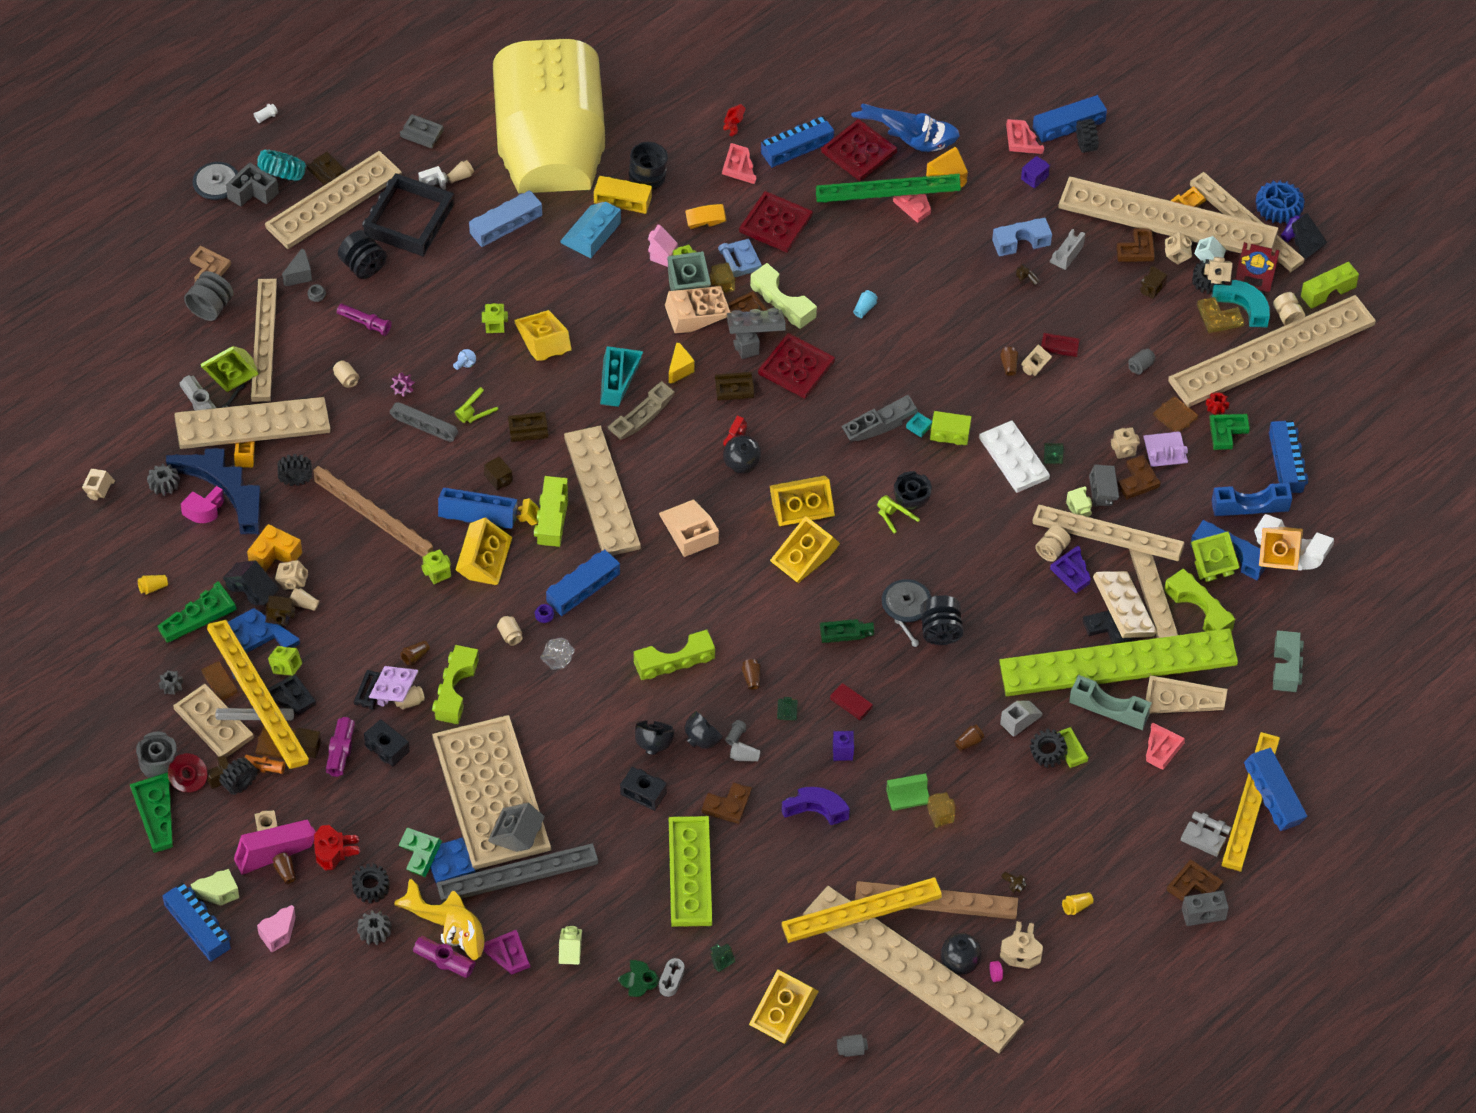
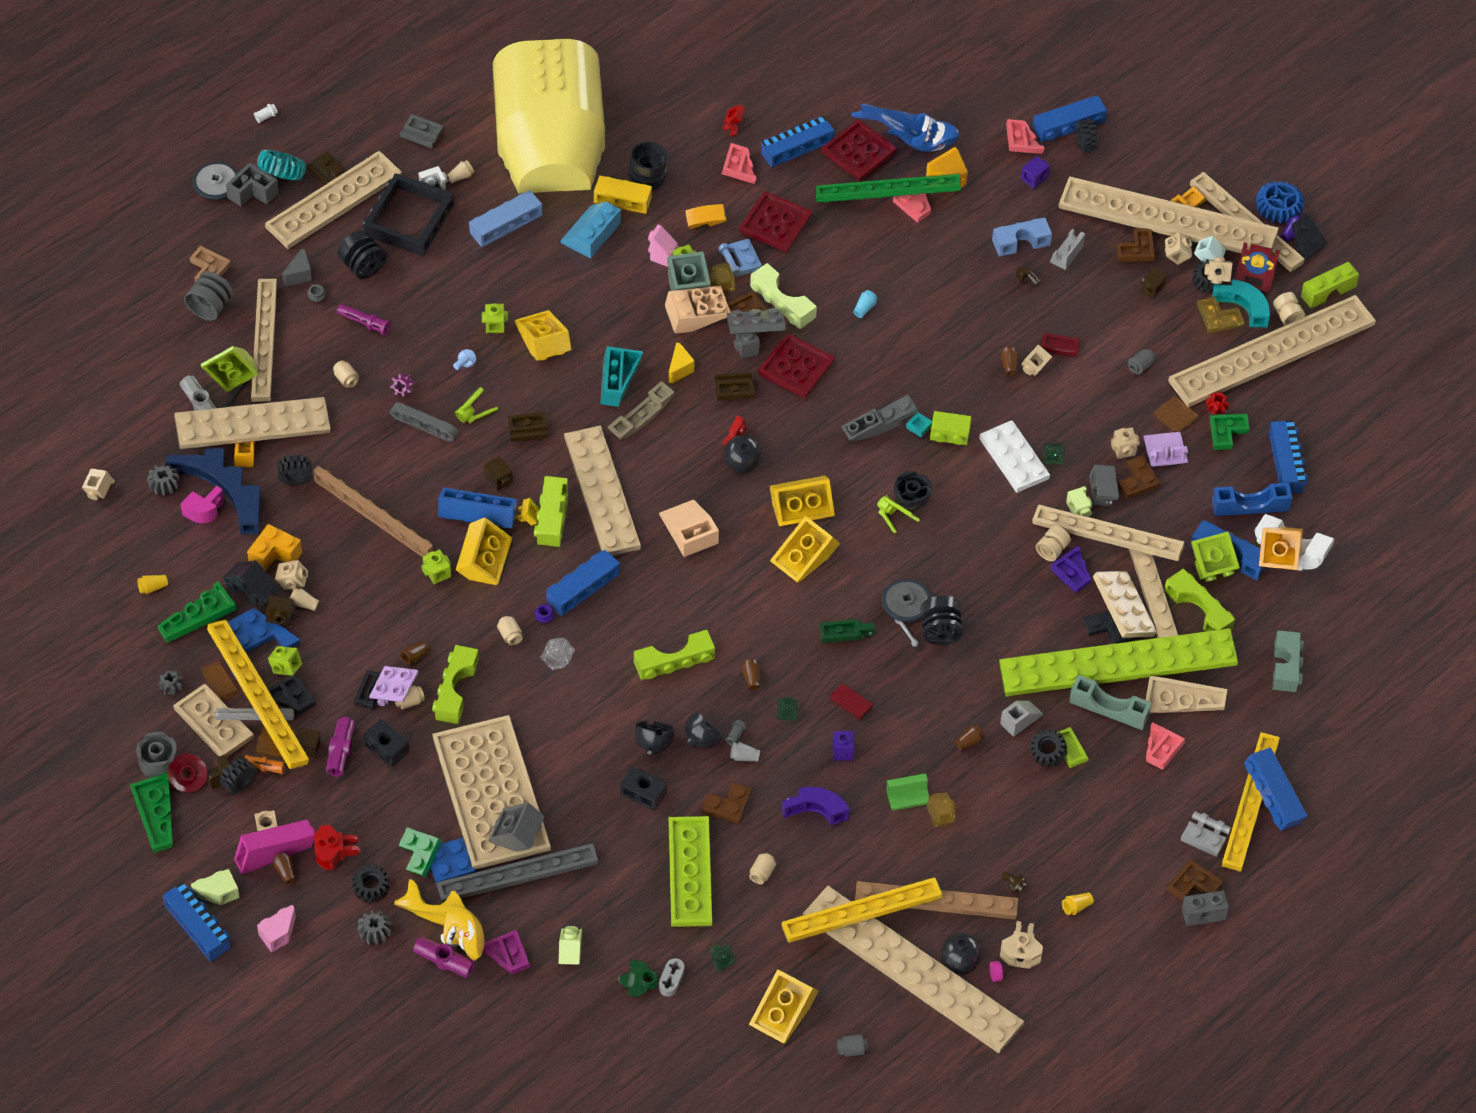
(762, 868): none -> tan brick

